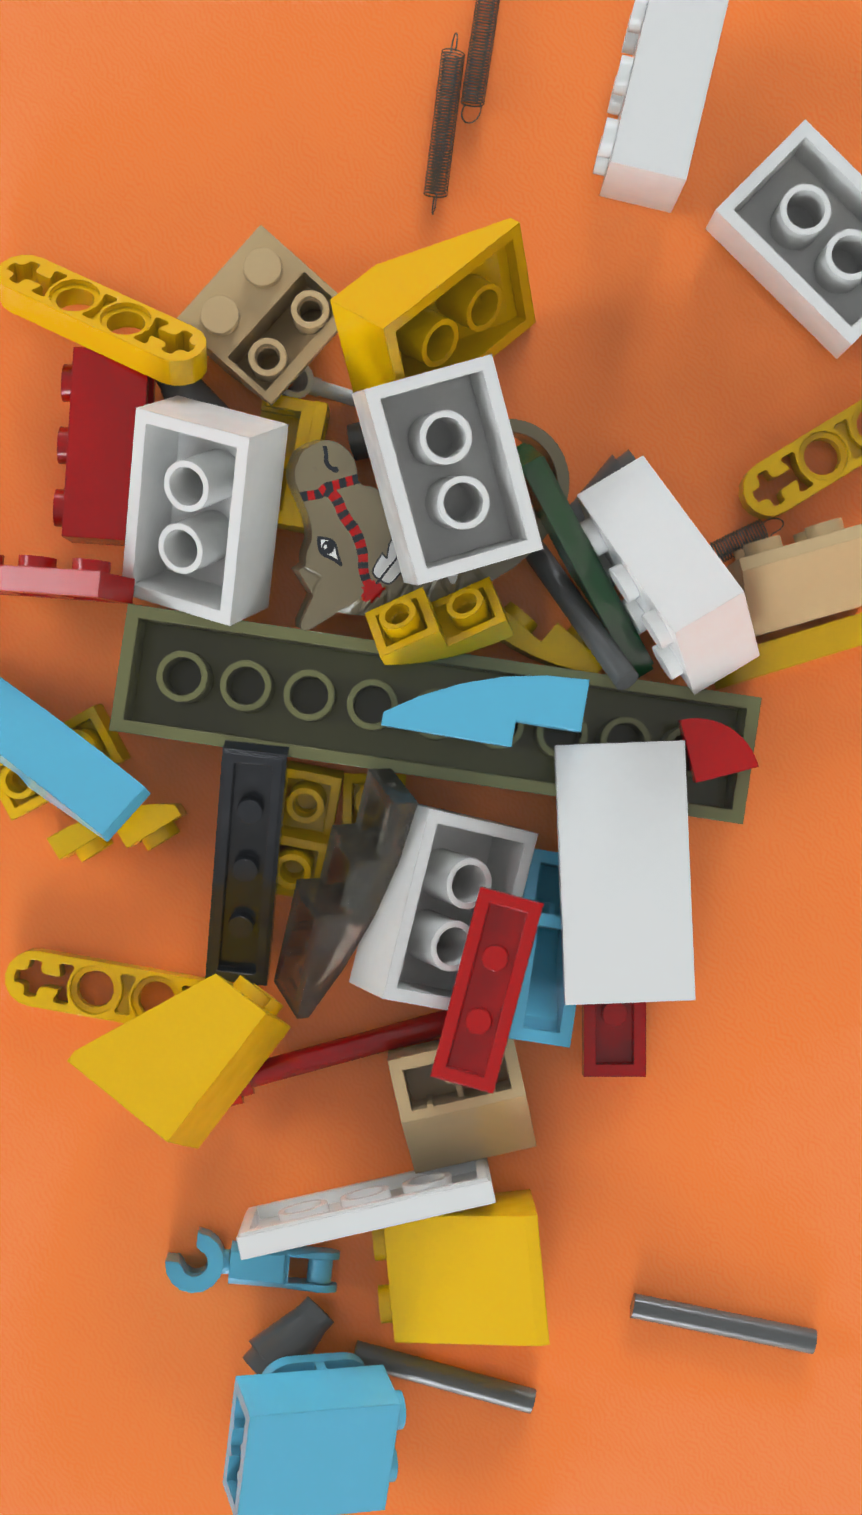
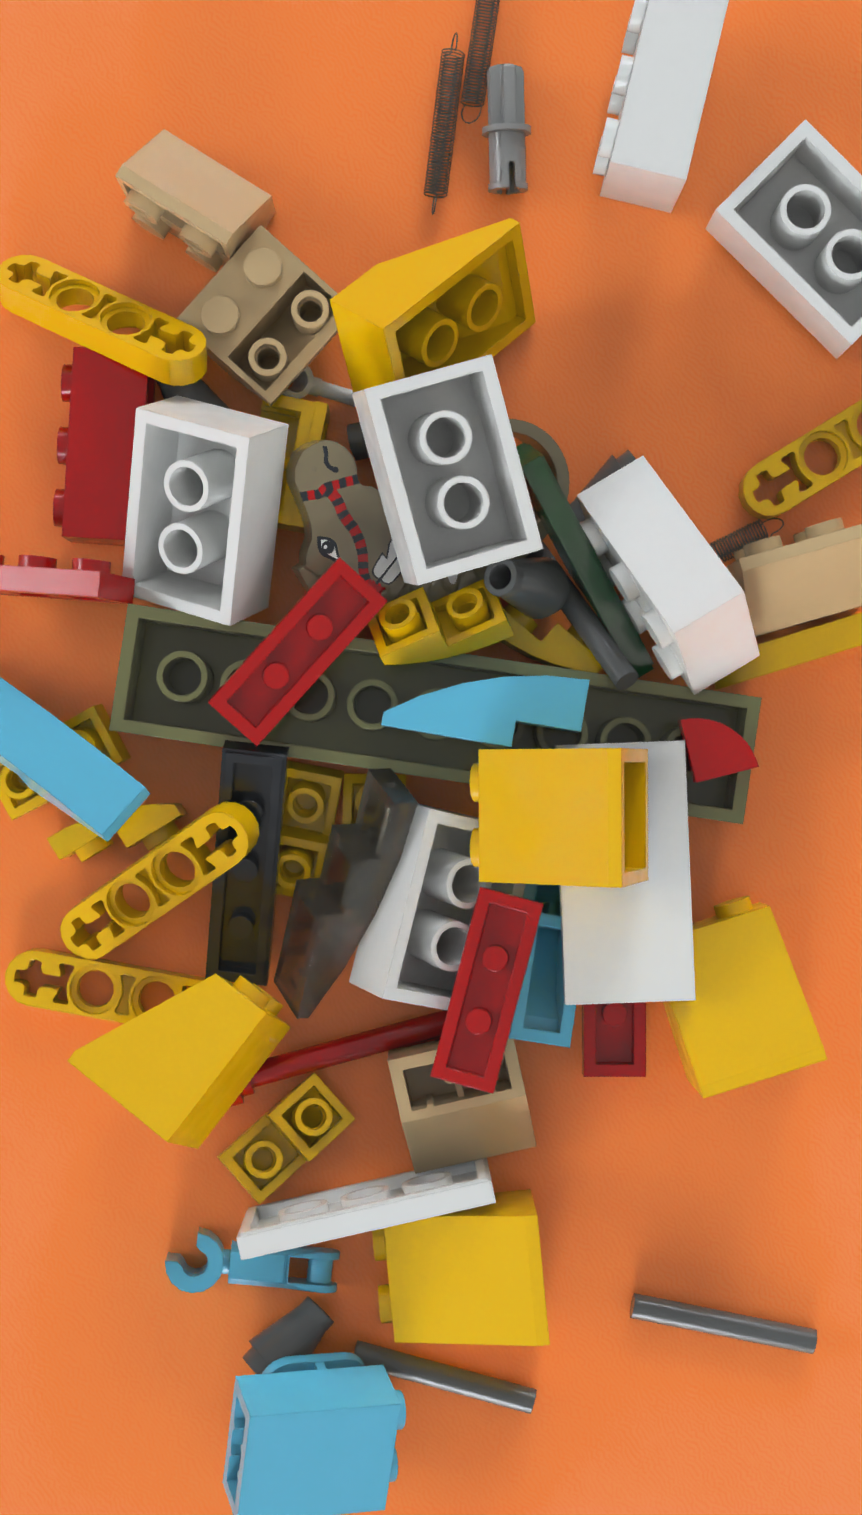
(160, 884): none -> yellow beam
(192, 198): none -> tan slope
(286, 1137): none -> yellow slope
(297, 651): none -> red plate
(506, 129): none -> light grey axle
(529, 584): none -> dark grey cone
(561, 816): none -> yellow slope
(747, 1006): none -> yellow slope

